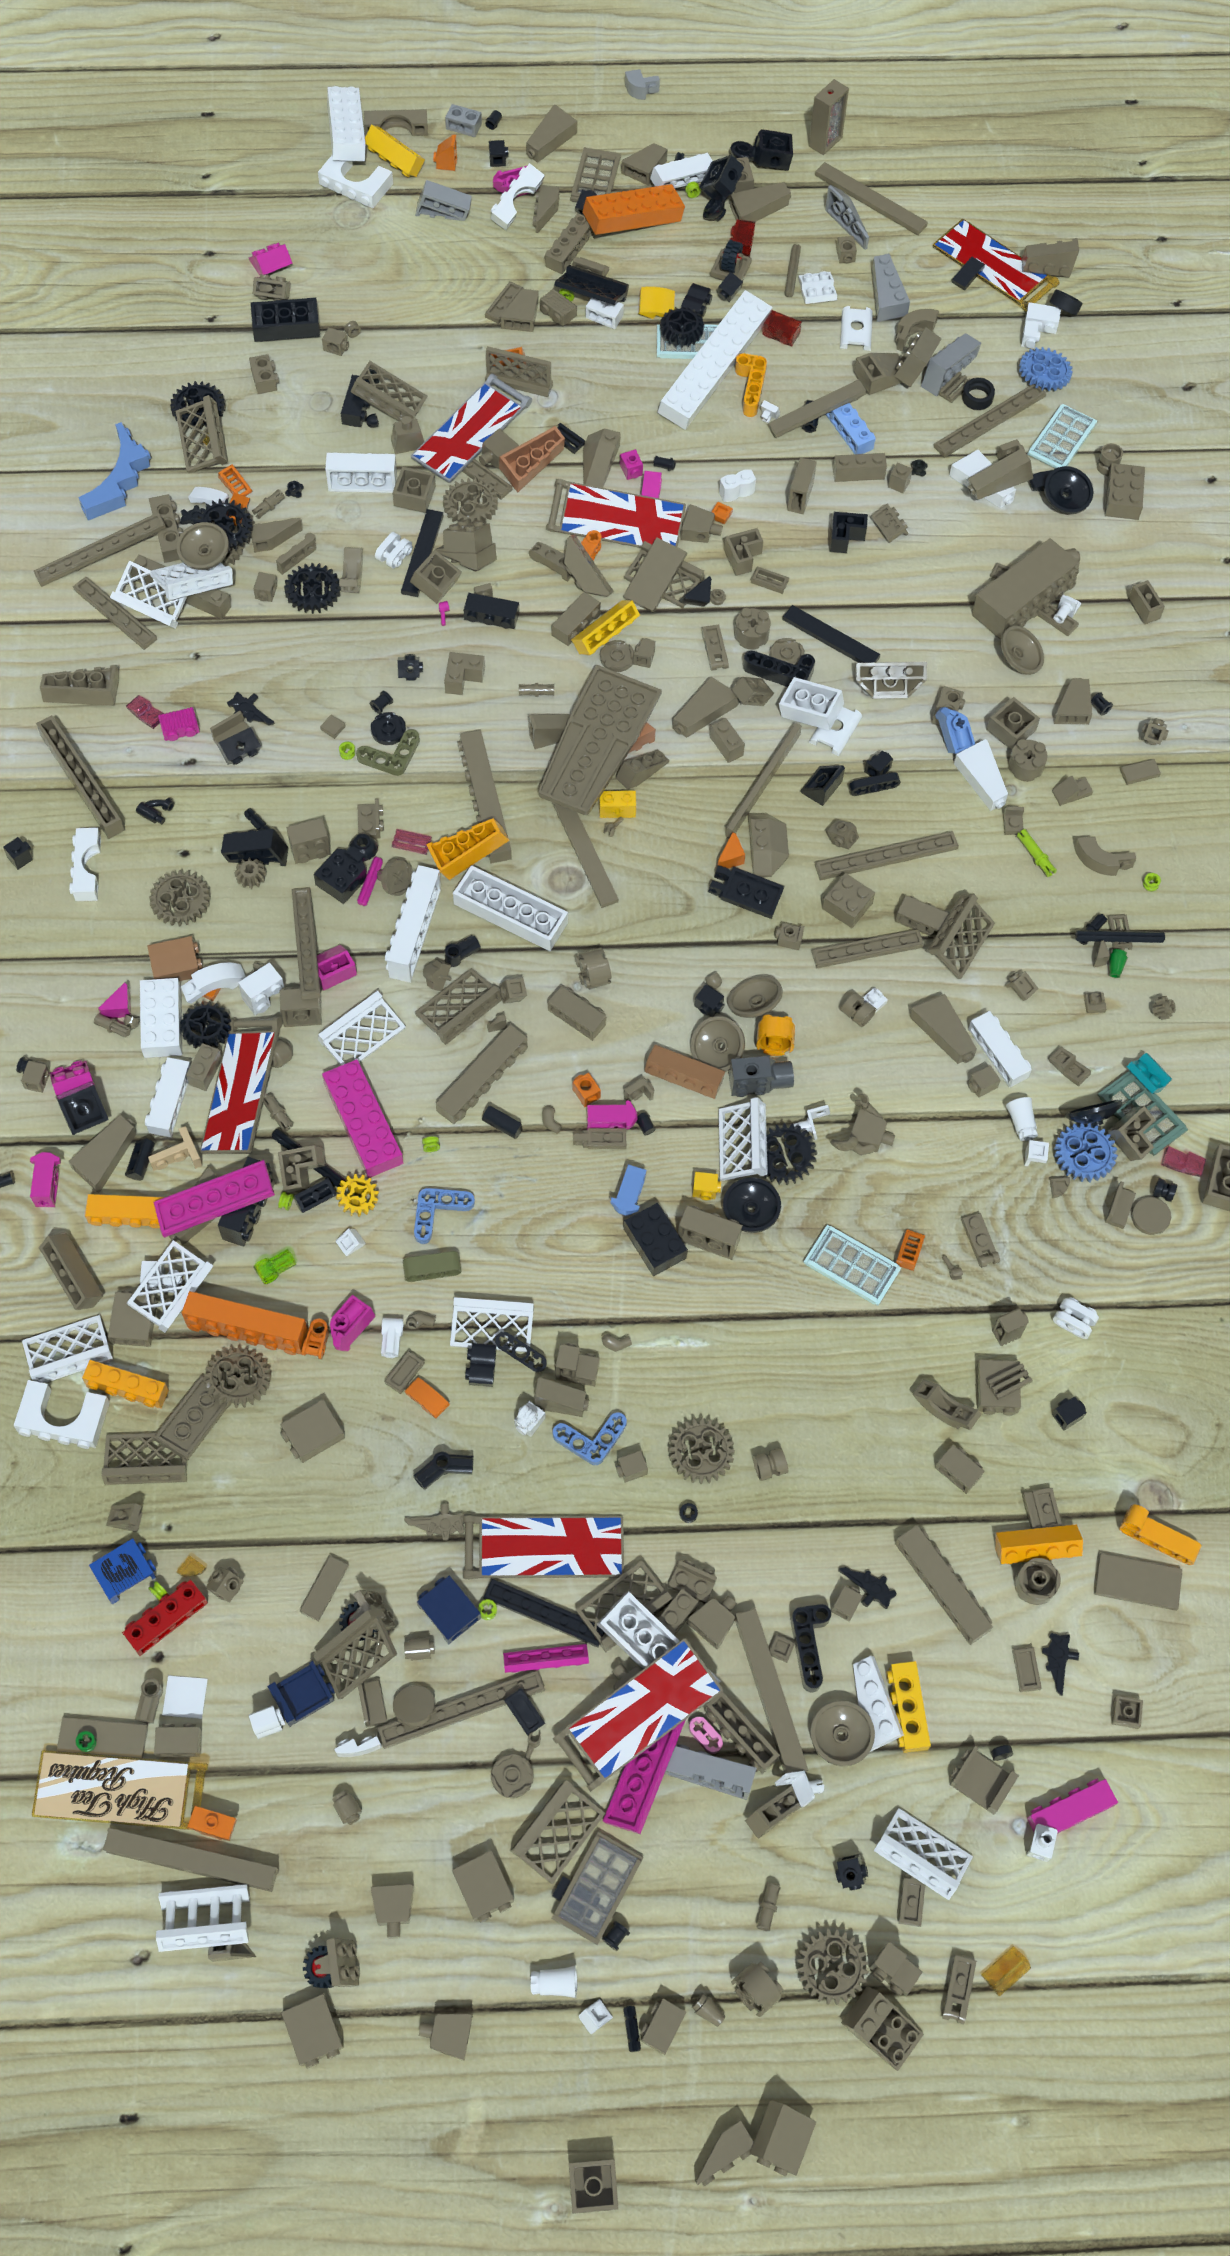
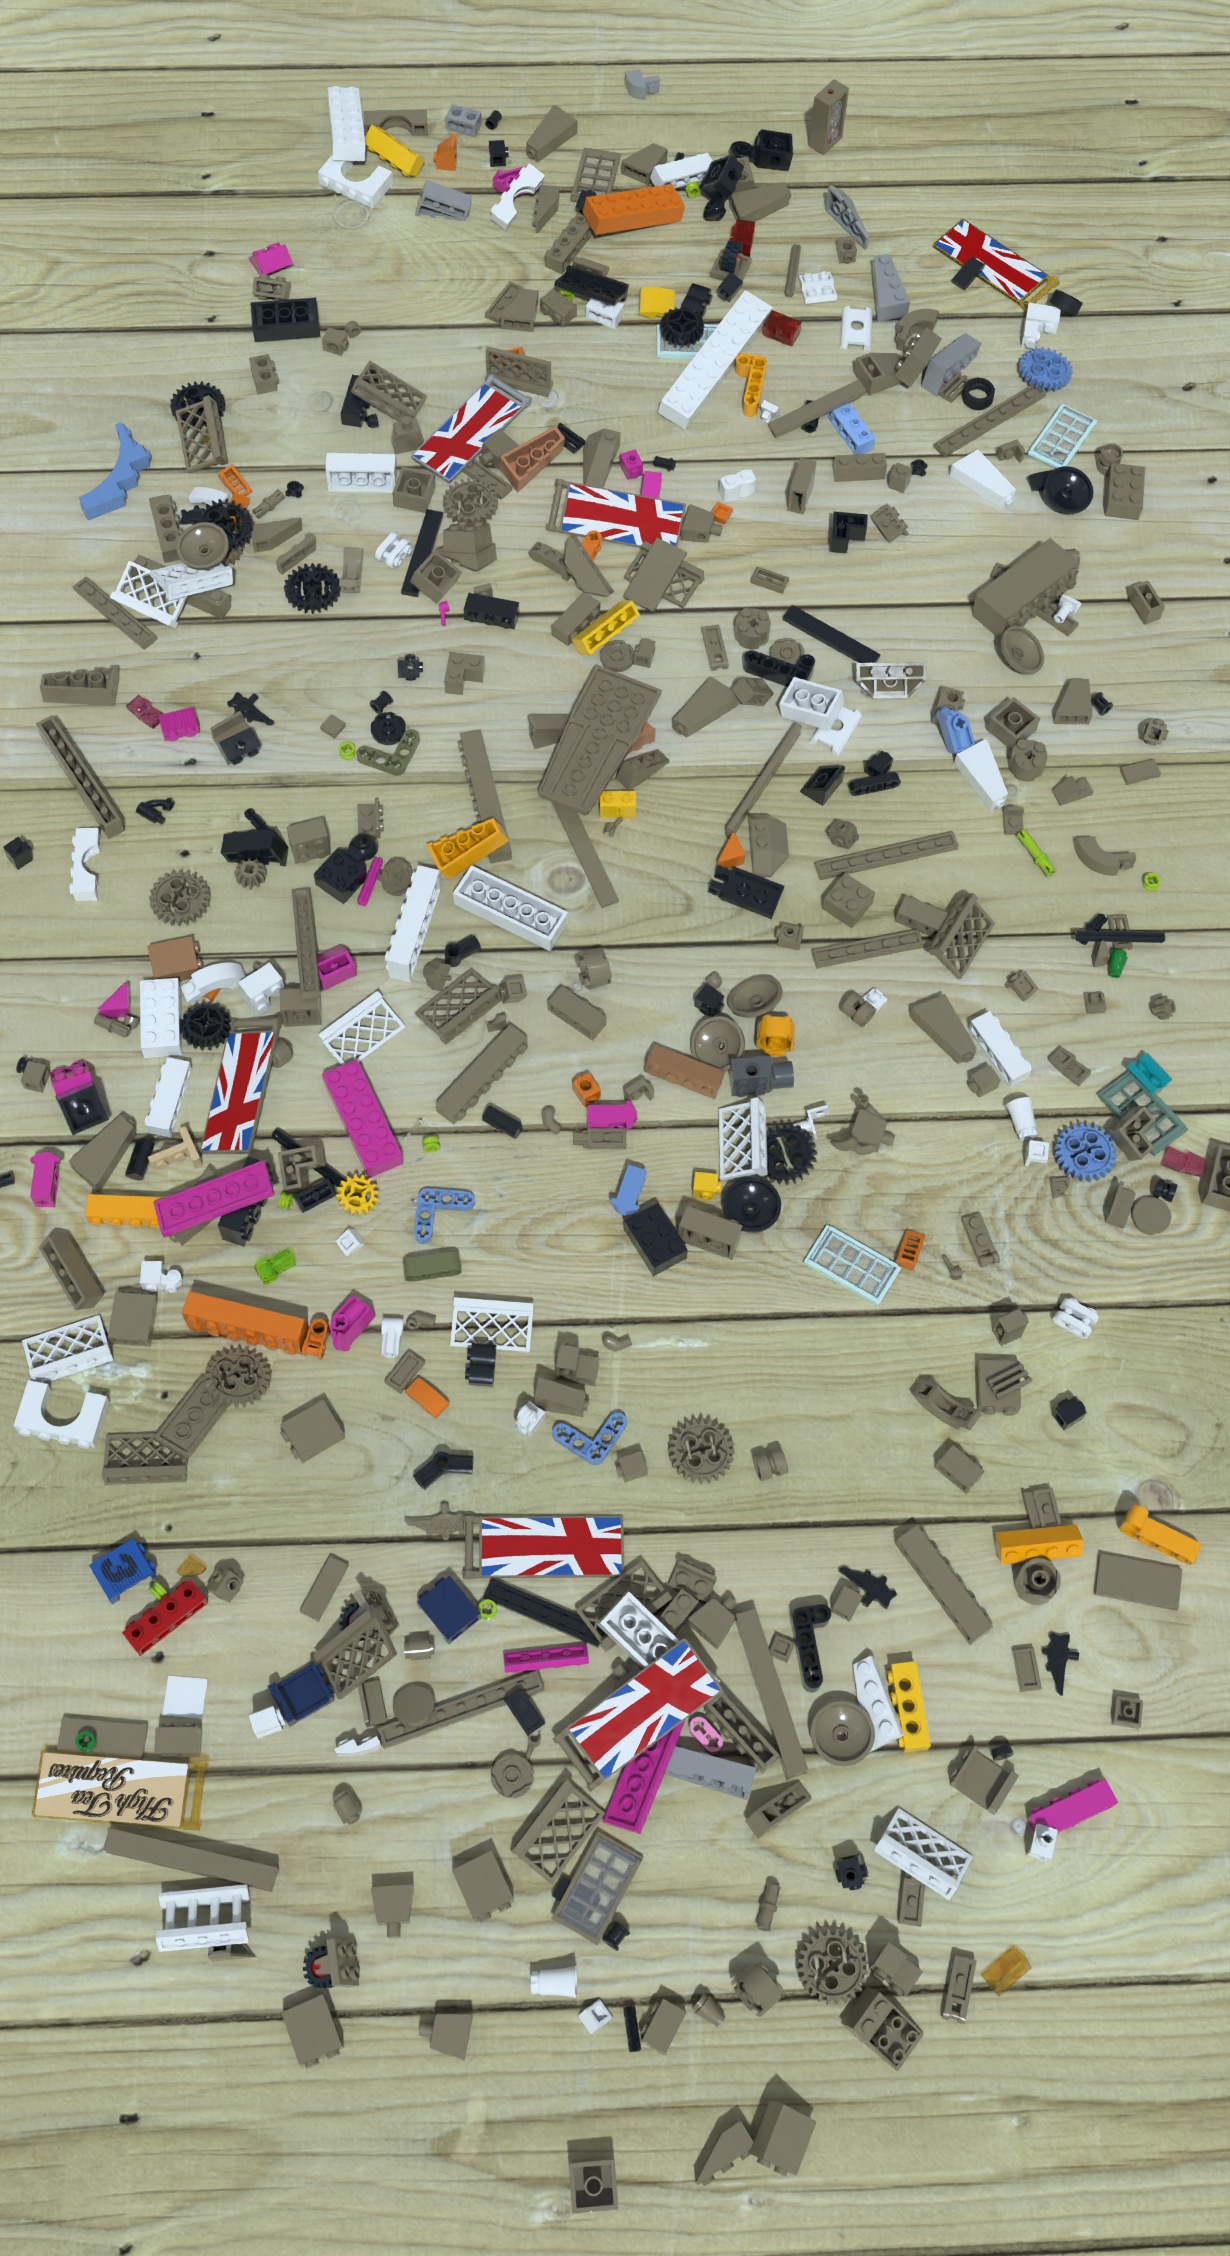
(99, 549): dark tan tile -> none
(125, 1384): light orange brick -> none
(125, 1517): dark tan slope -> none
(148, 1703): dark tan piece -> none
(177, 1305): white fence -> none
(204, 1067): dark tan brick -> none
(212, 1823): orange brick -> none
(265, 587): dark tan brick -> none
(277, 1113): dark tan pin -> none
(413, 839): clear pink tile -> none
(505, 1348): black beam -> none
(536, 689): dark tan pin -> none
(645, 1123): black piece -> none
(693, 1516): black bush -> none
(699, 595): black slope -> none
(717, 600): dark tan plate -> none
(727, 740): dark tan brick -> none
(741, 549): dark tan brick -> none
(802, 1787): white bracket -> none
(871, 198): dark tan tile -> none
(1001, 475): dark tan slope -> none
(1051, 259): dark tan wedge -> none
(1094, 1113): black dish -> none

